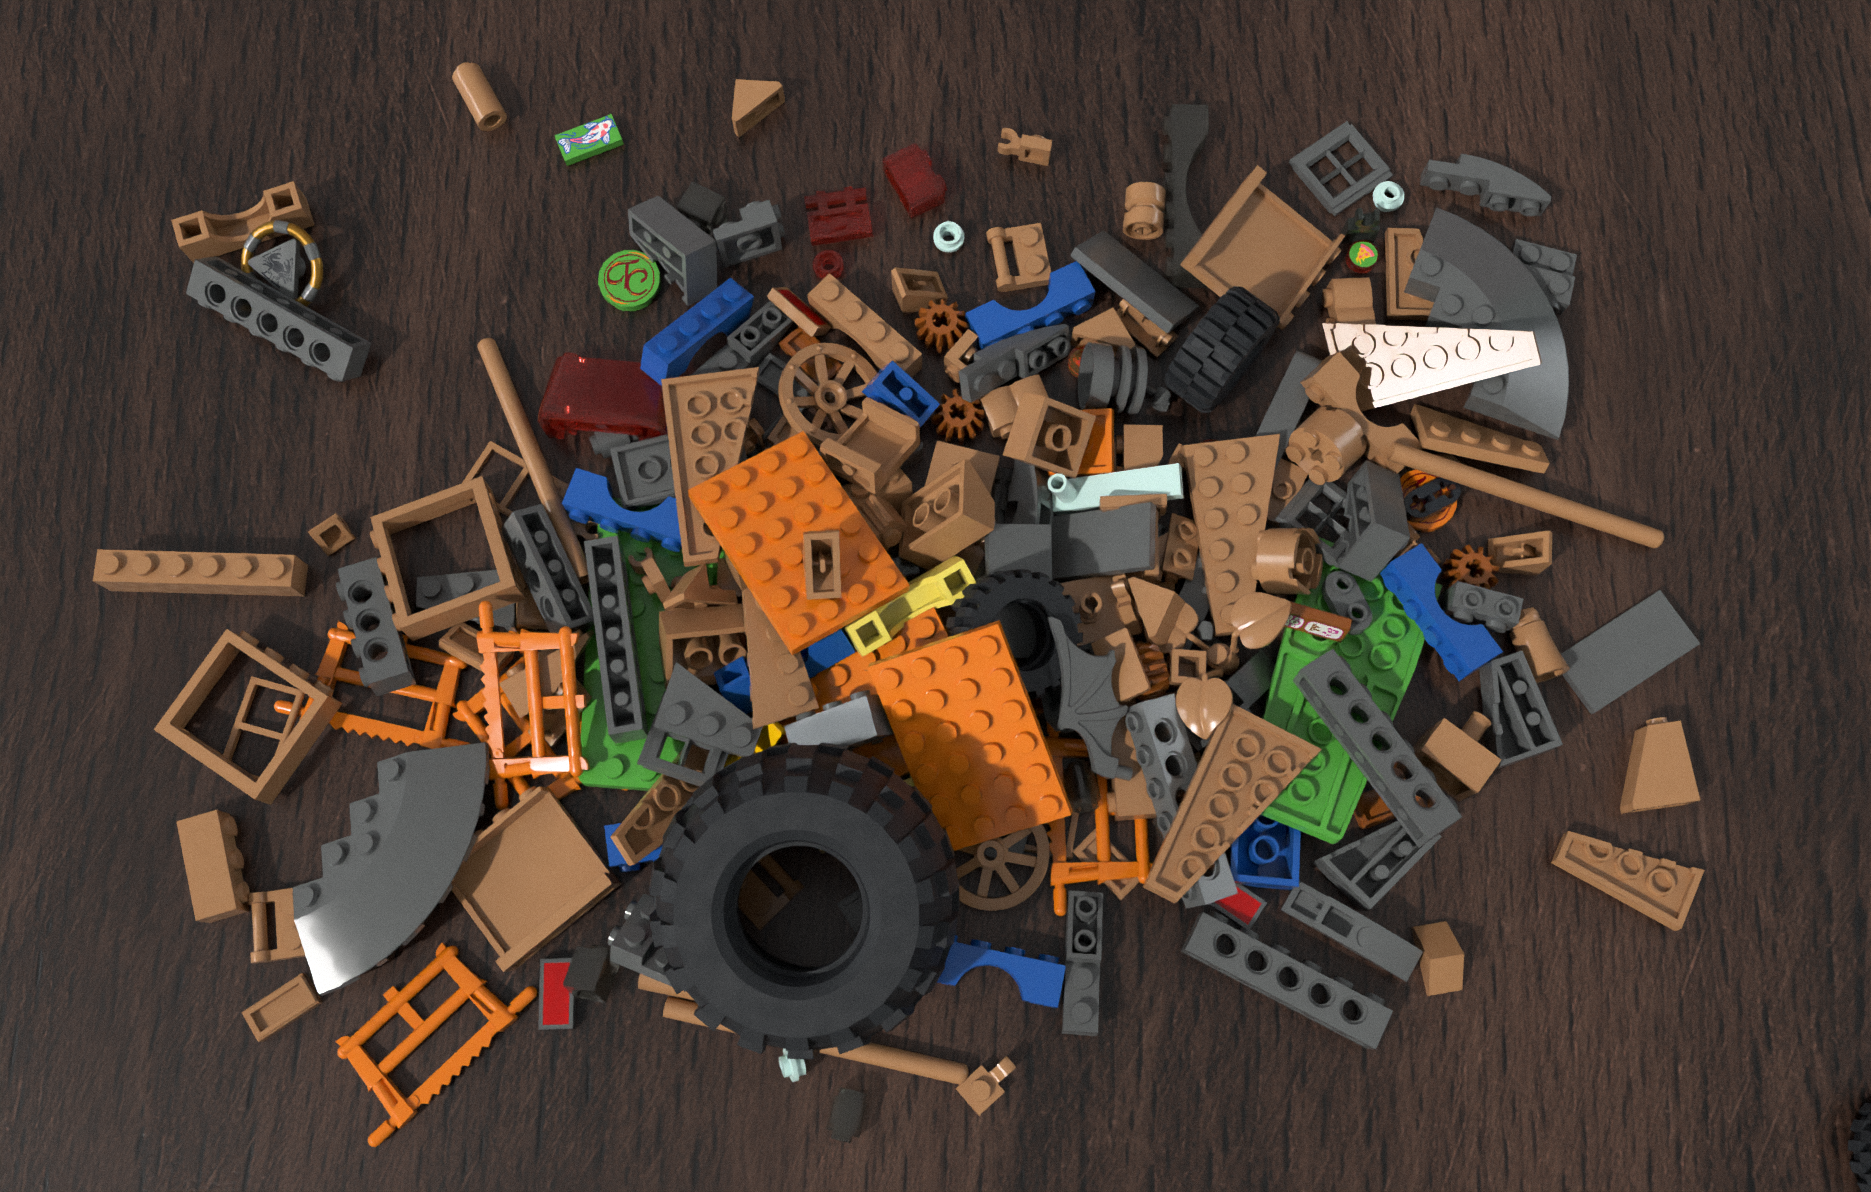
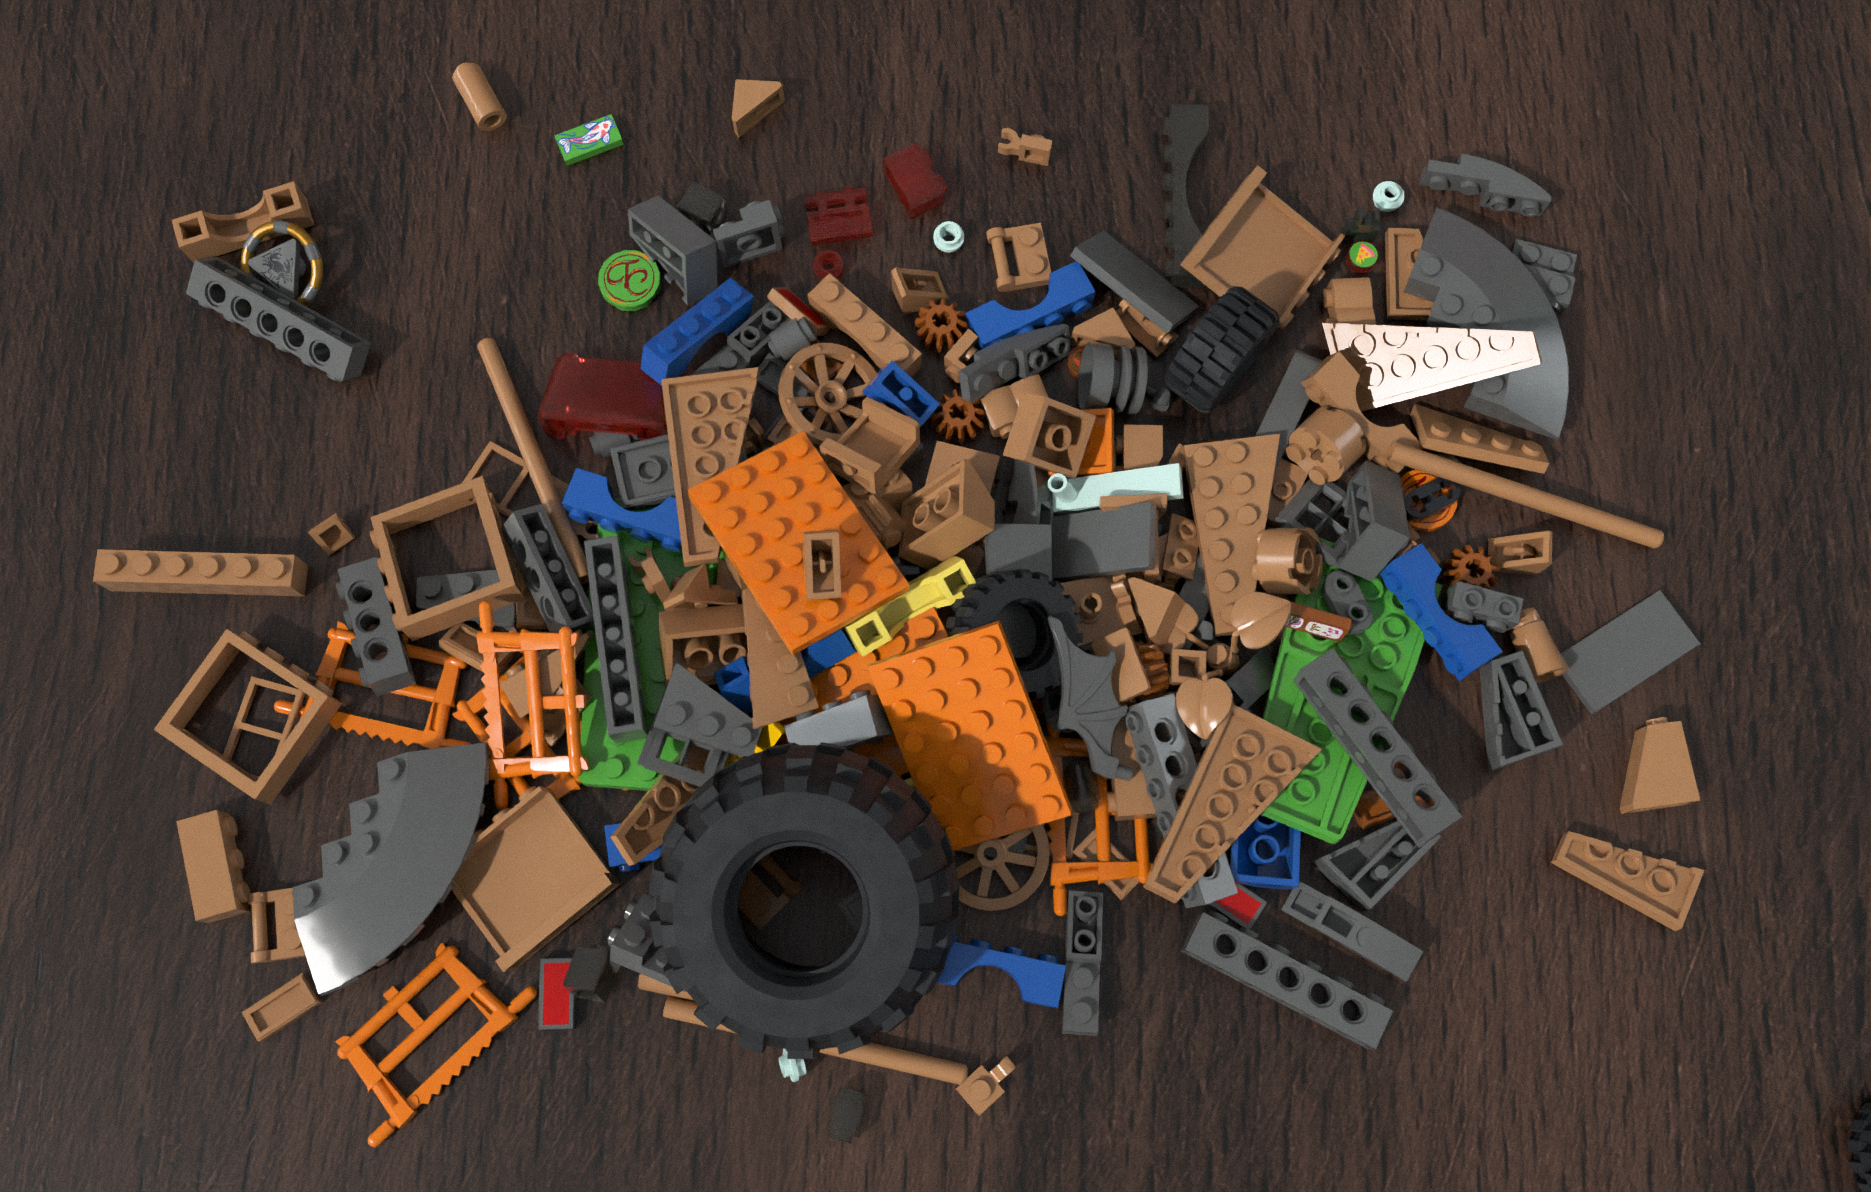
(791, 338): none -> dark grey brick
(1145, 211): medium nougat wheel -> none
(1357, 189): dark grey piece -> none
(1441, 958): medium nougat slope -> none
(1456, 756): medium nougat brick -> none

